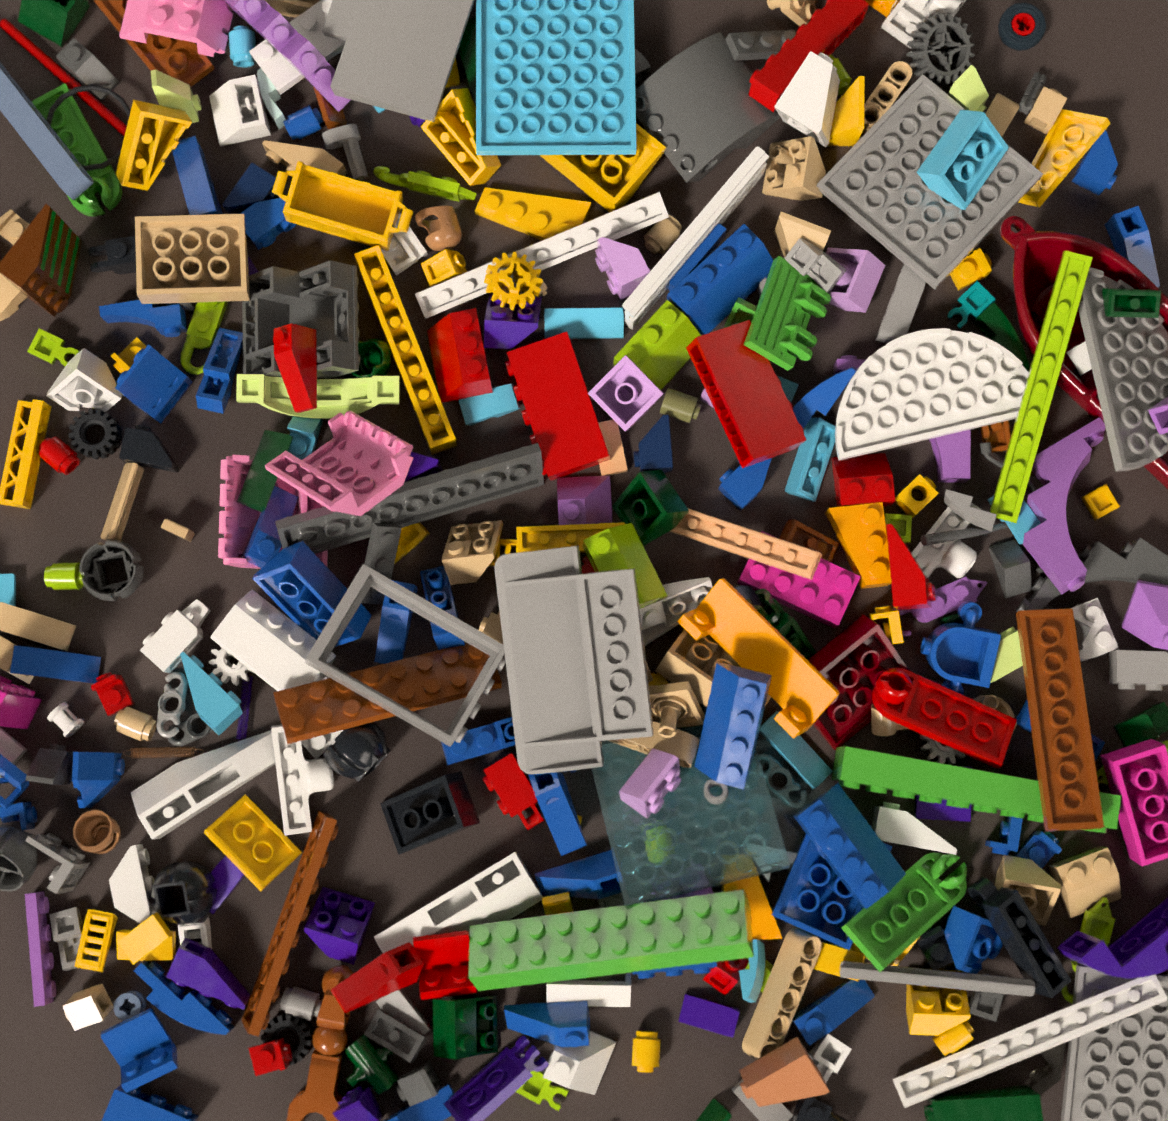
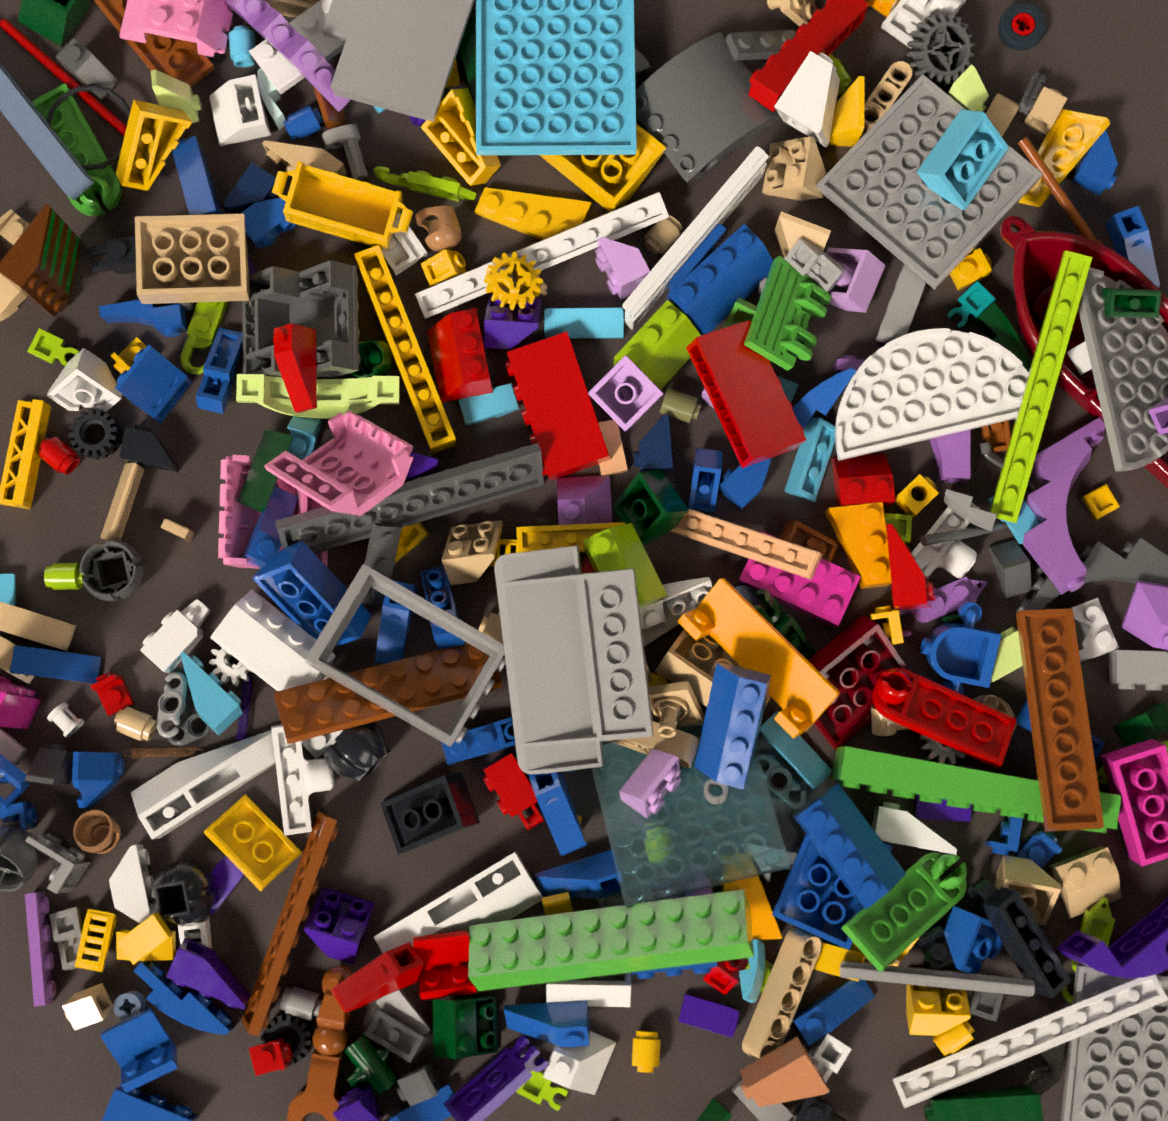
(705, 480): none -> blue slope
(1056, 190): none -> dark orange bar

